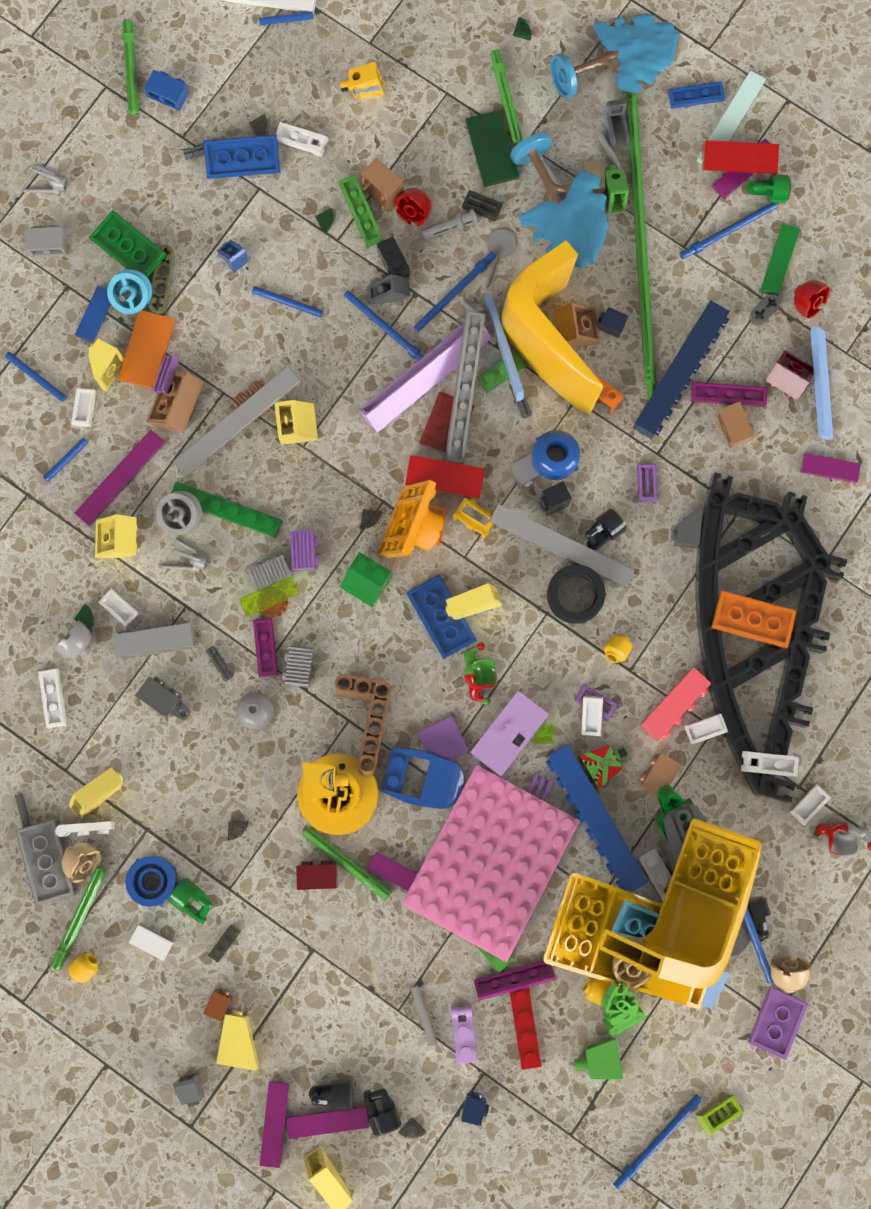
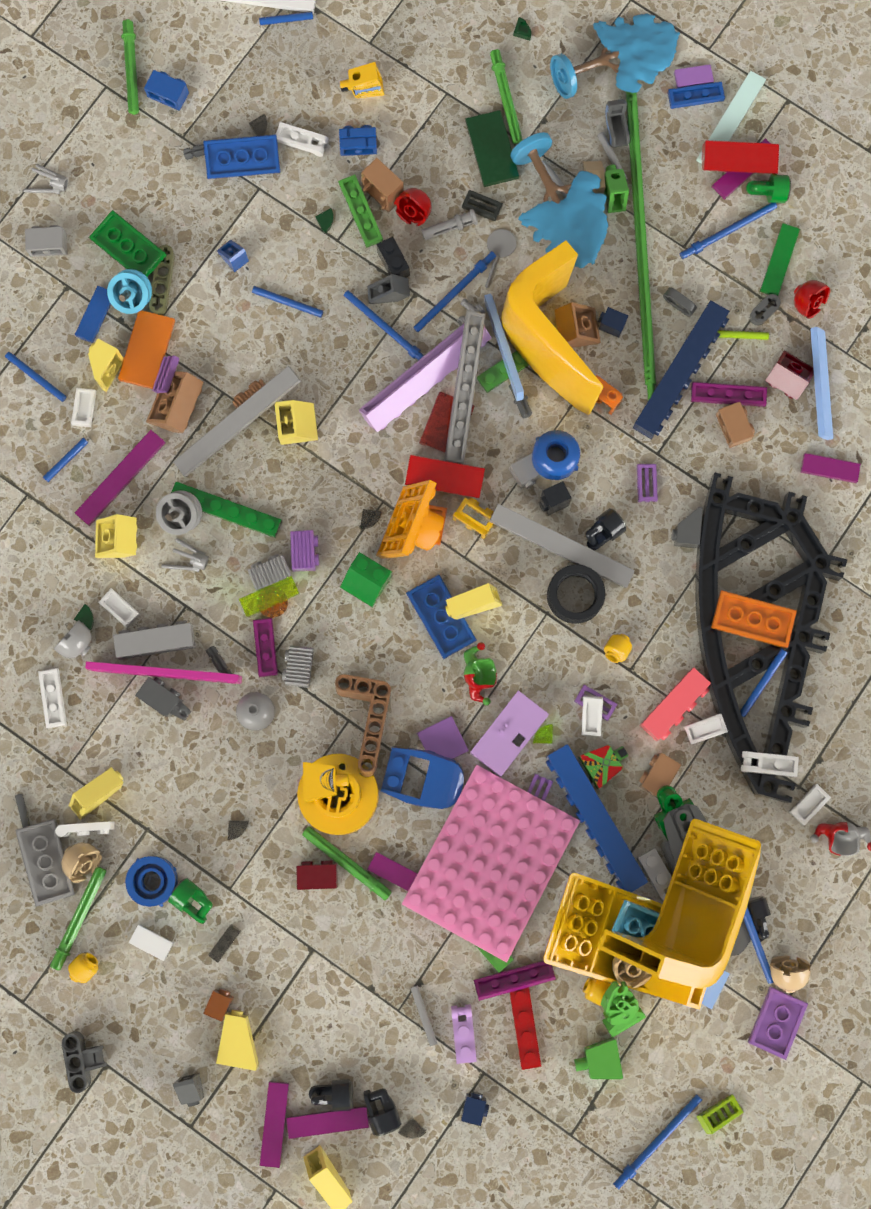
(90, 1059): none -> dark grey piece
(163, 672): none -> dark pink tile
(358, 140): none -> blue brick
(679, 302): none -> dark grey beam
(693, 76): none -> medium lavender tile
(743, 334): none -> lime bar
(763, 682): none -> blue bar

